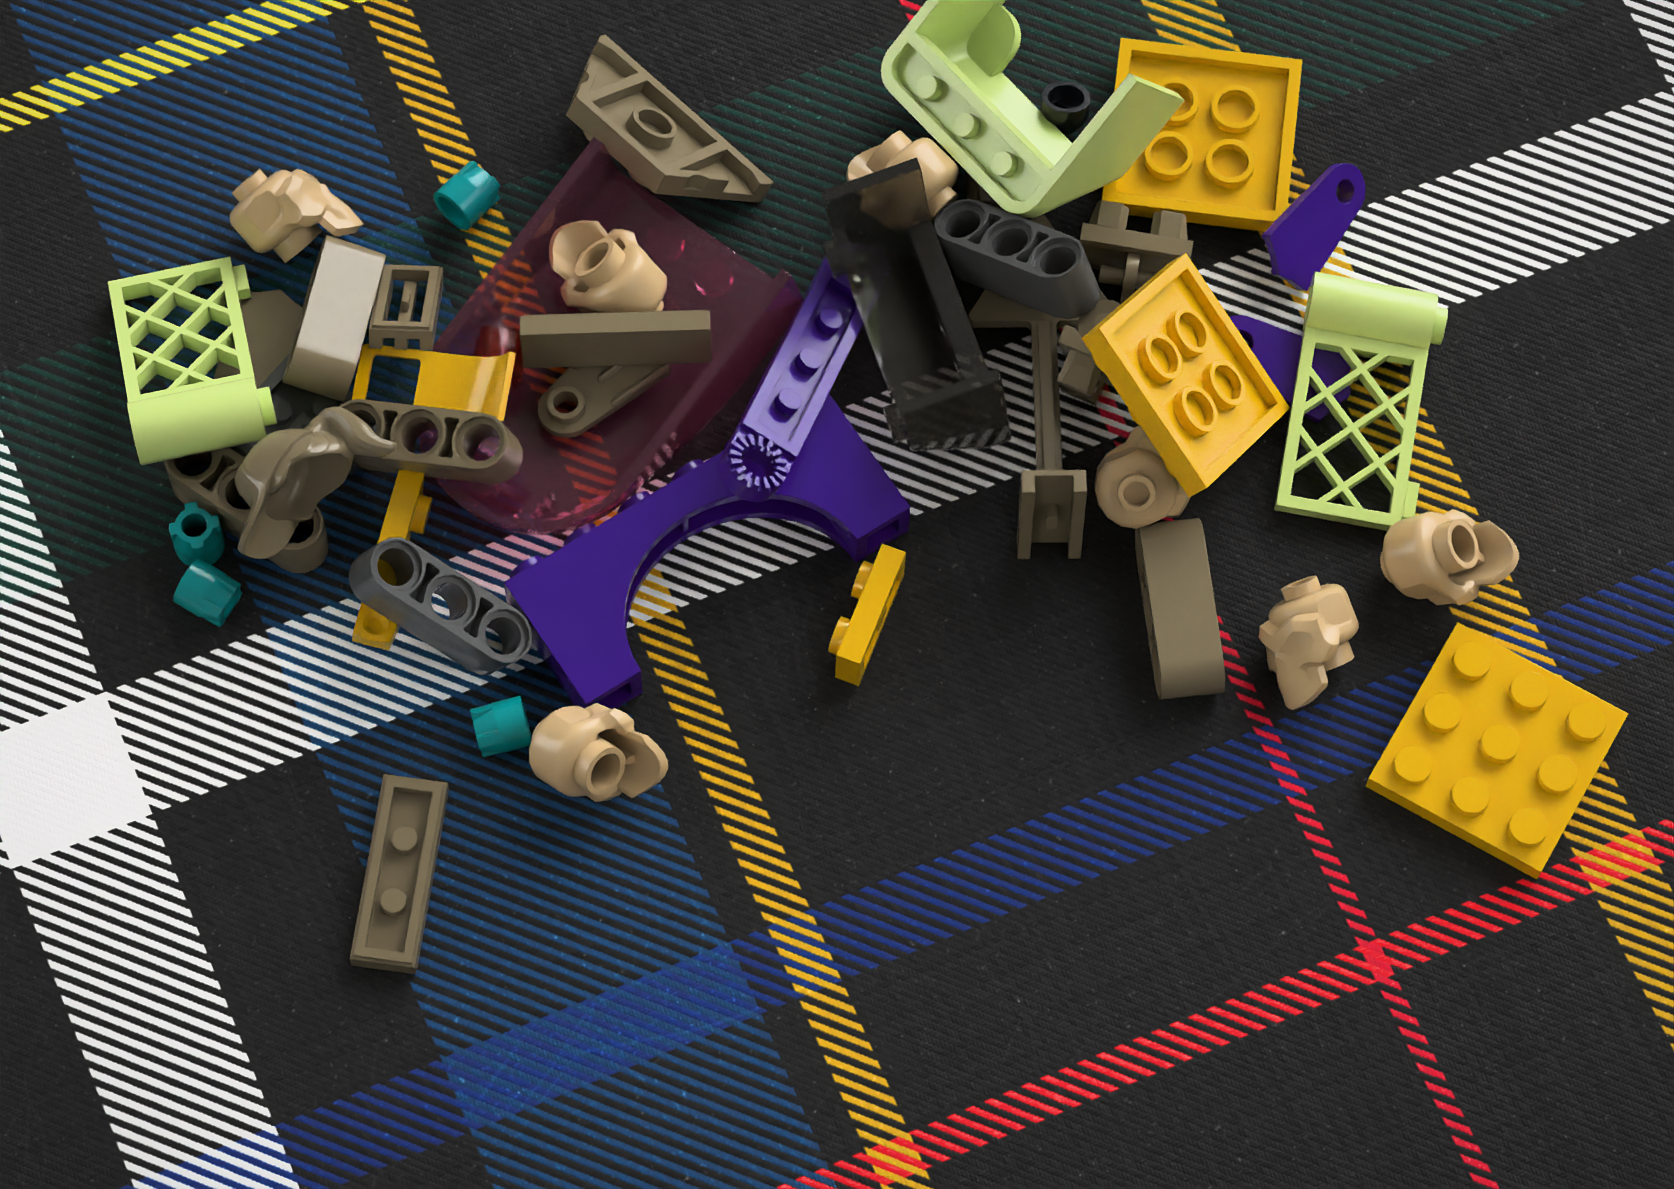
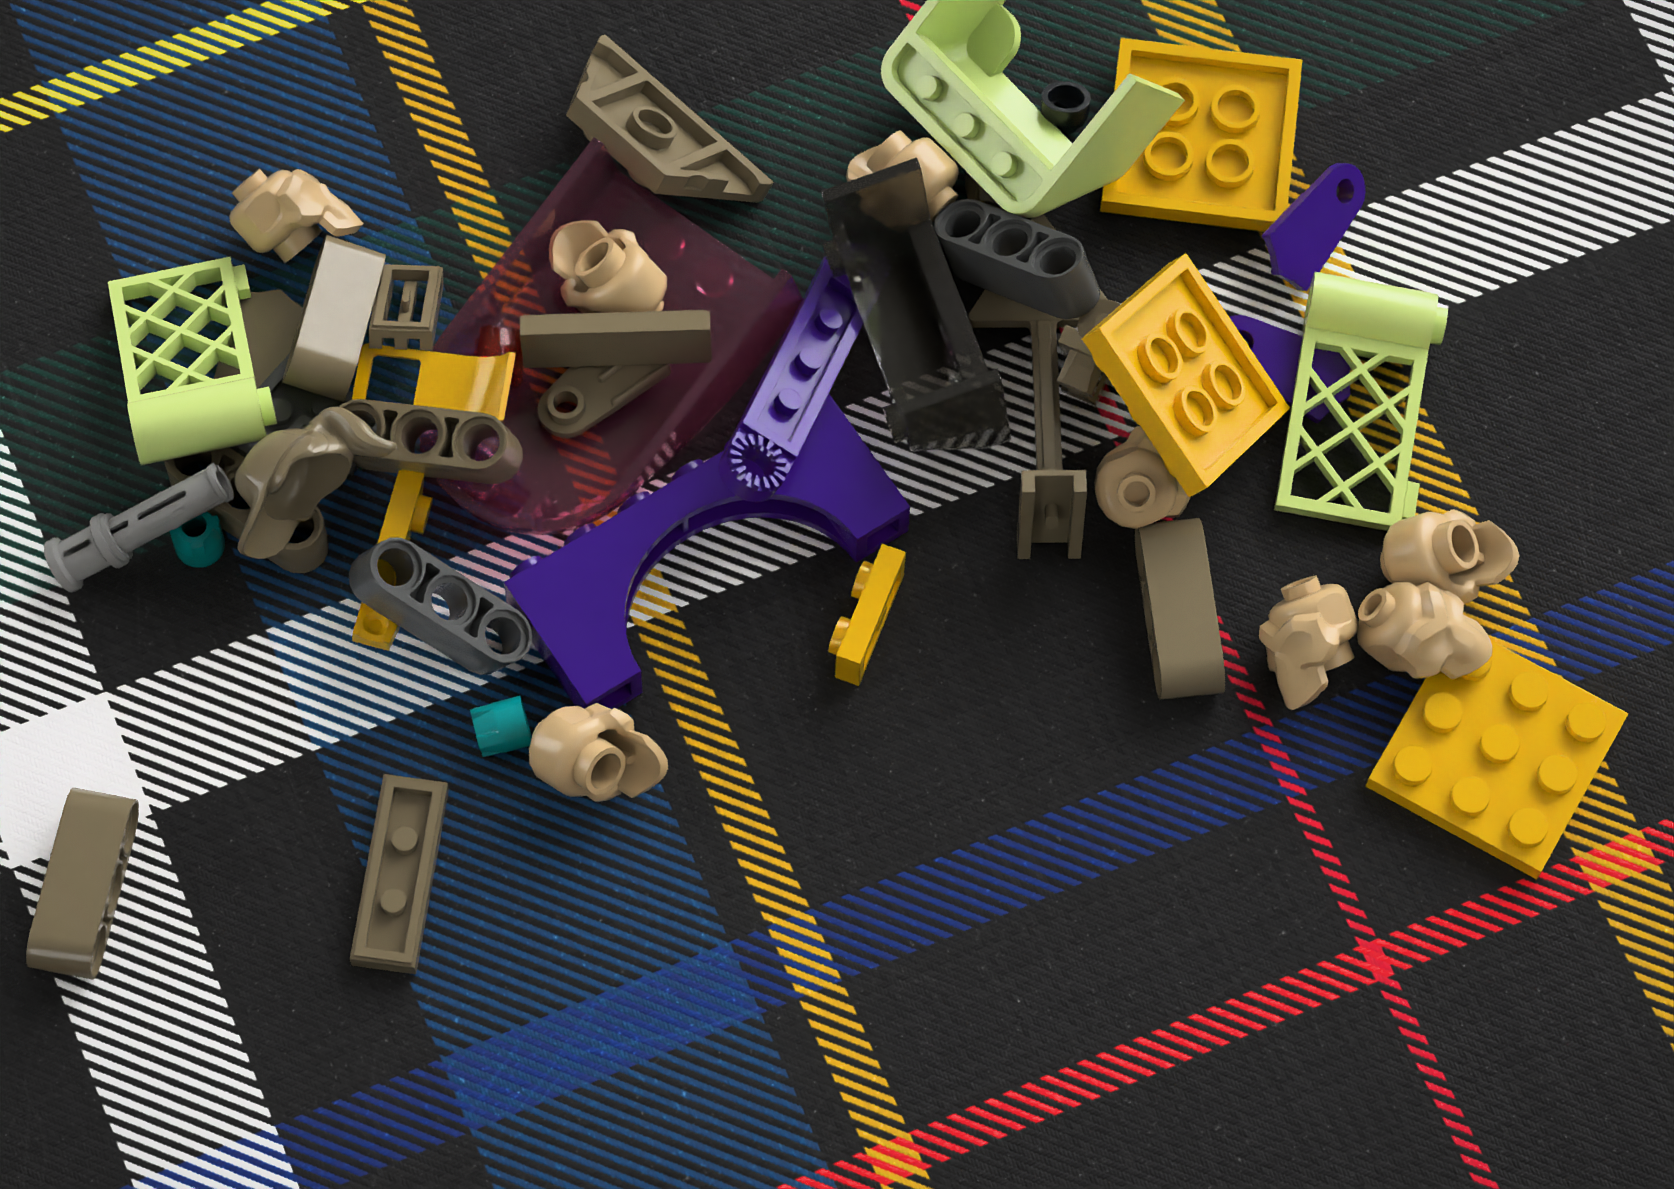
(82, 883): none -> dark tan beam
(113, 538): none -> light grey pin
(207, 592): teal hose -> none
(467, 196): teal hose -> none
(1130, 256): dark tan hips -> none
(1421, 631): none -> tan head

